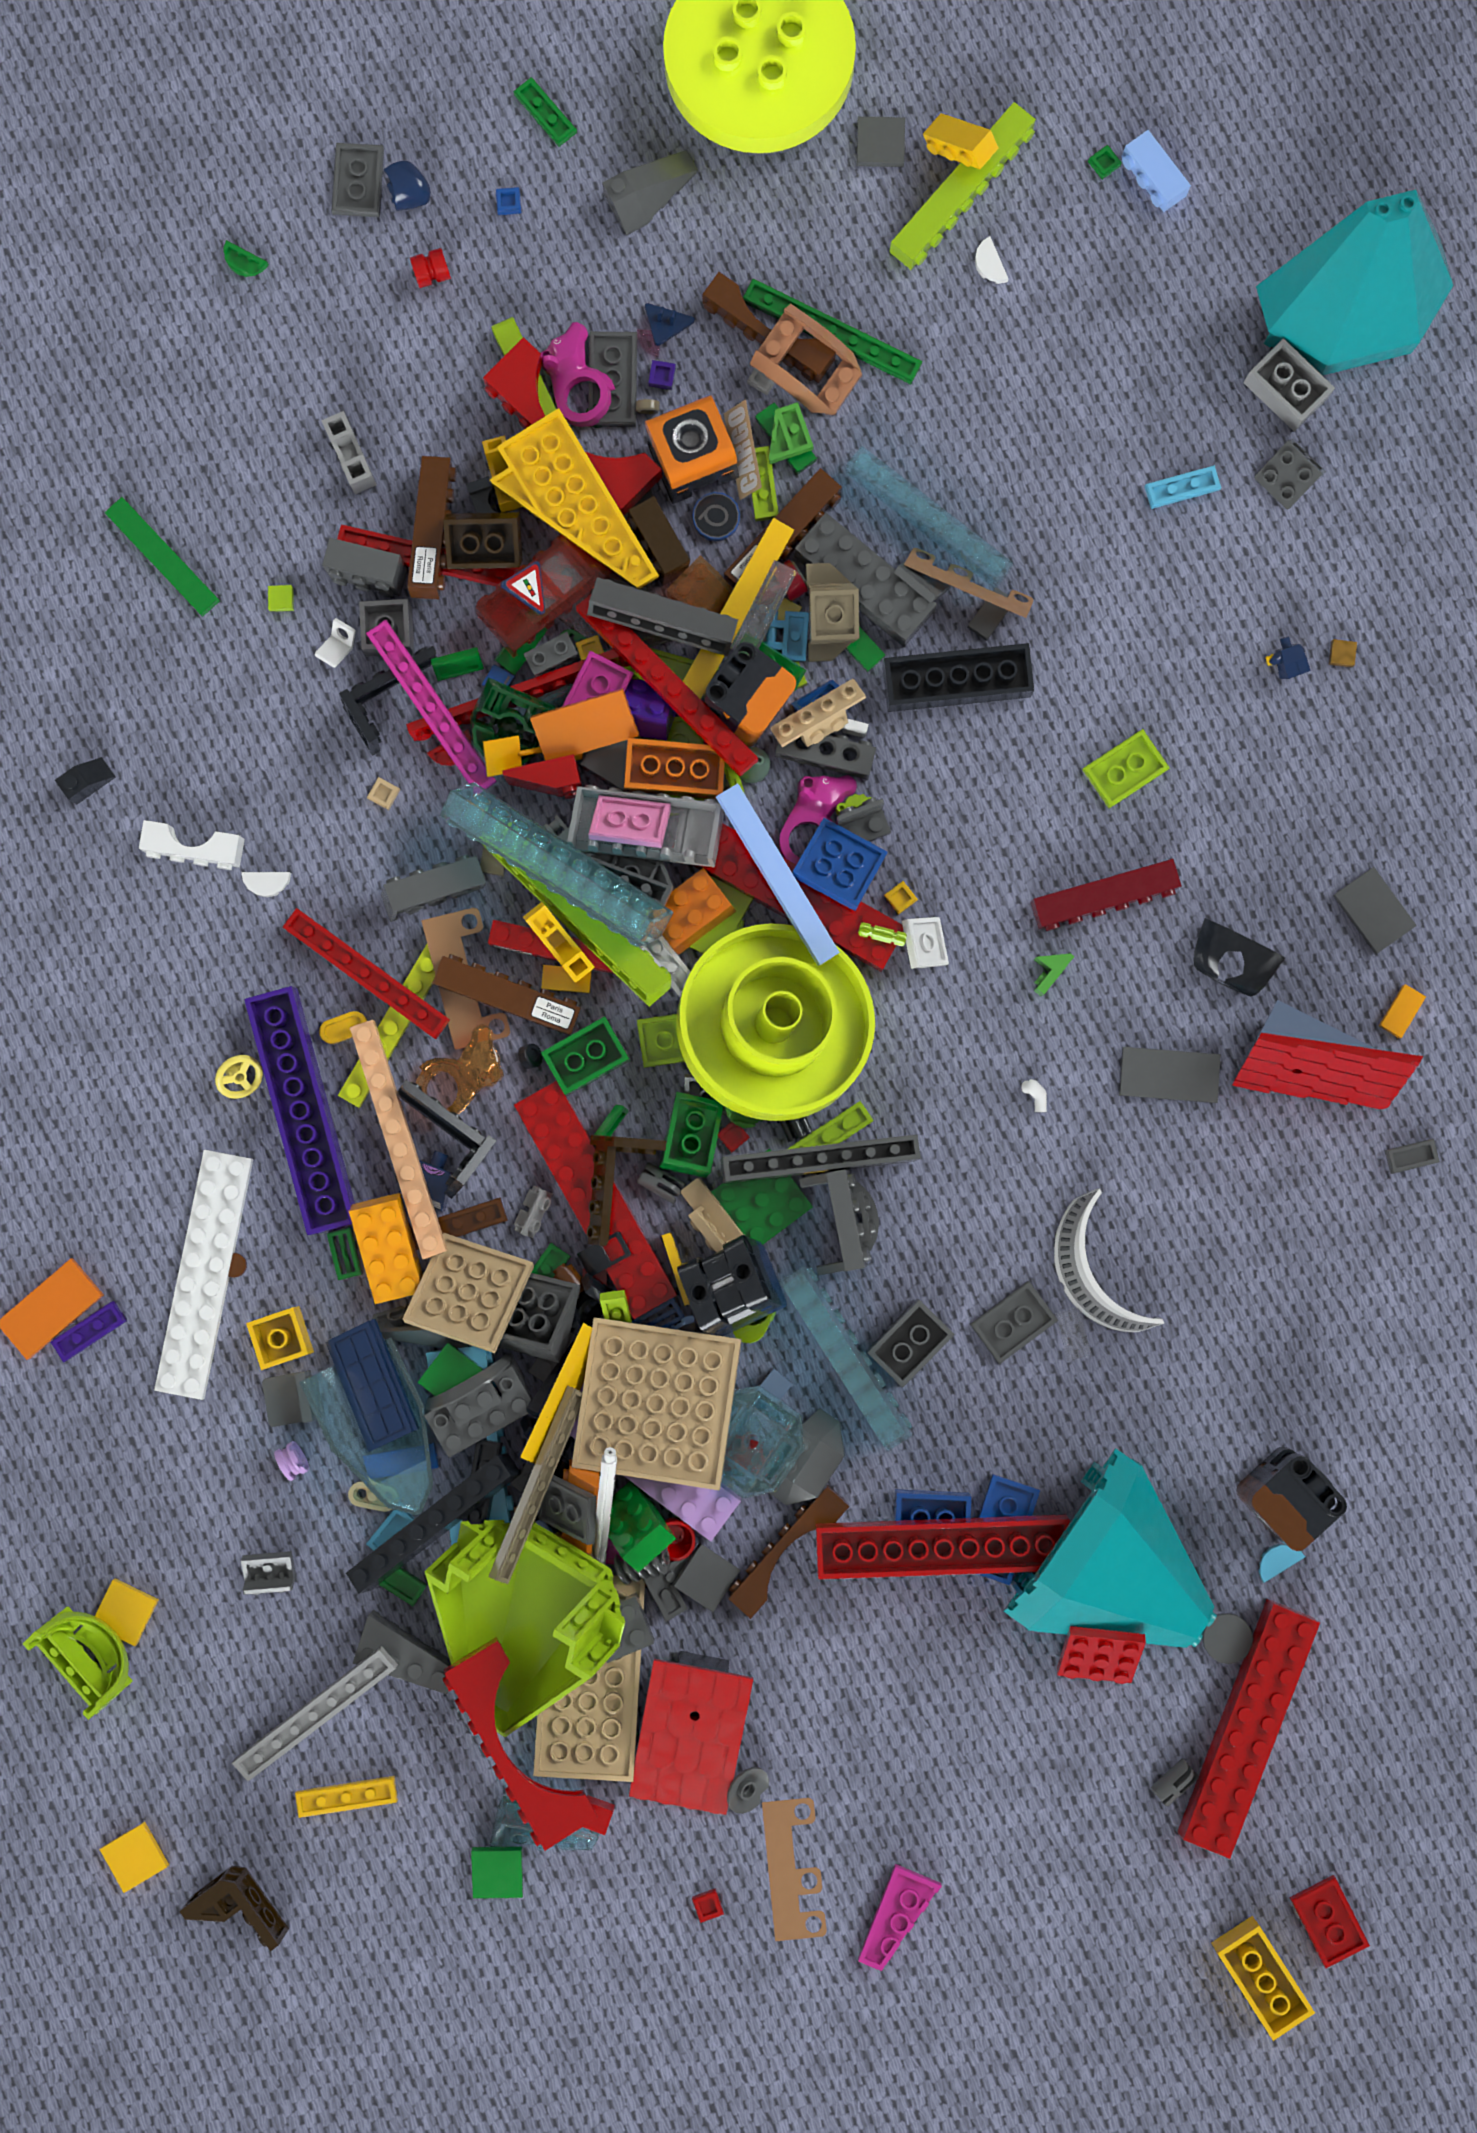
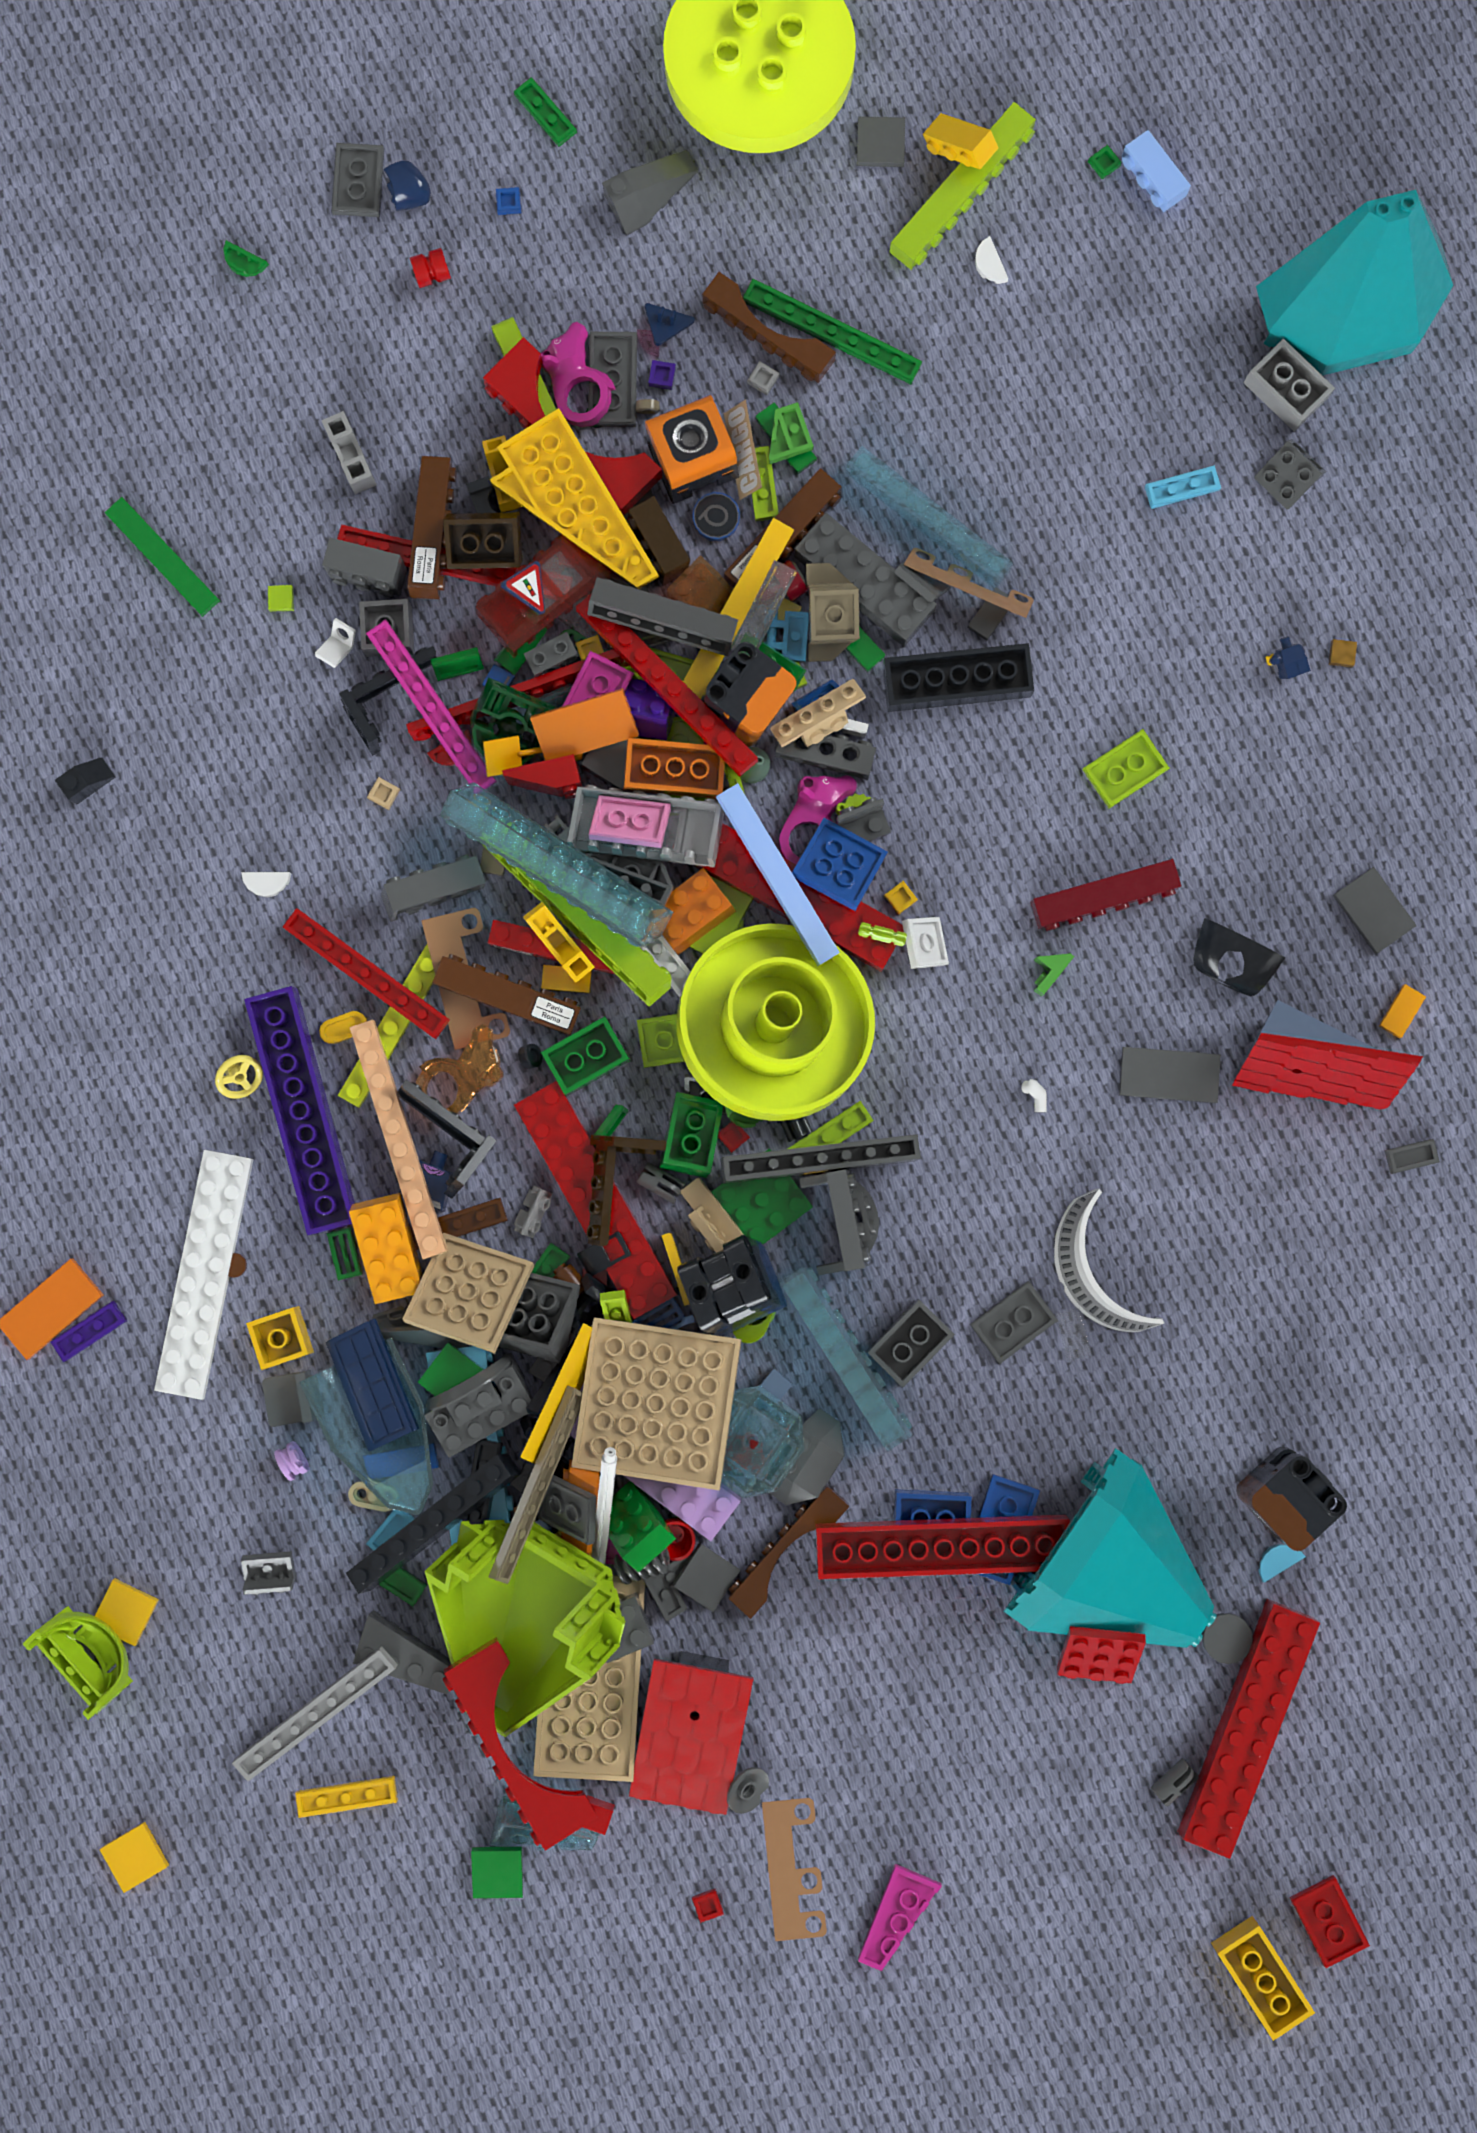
(220, 849): white arch -> none
(233, 1892): dark brown bracket -> none
(779, 343): nougat wedge -> none

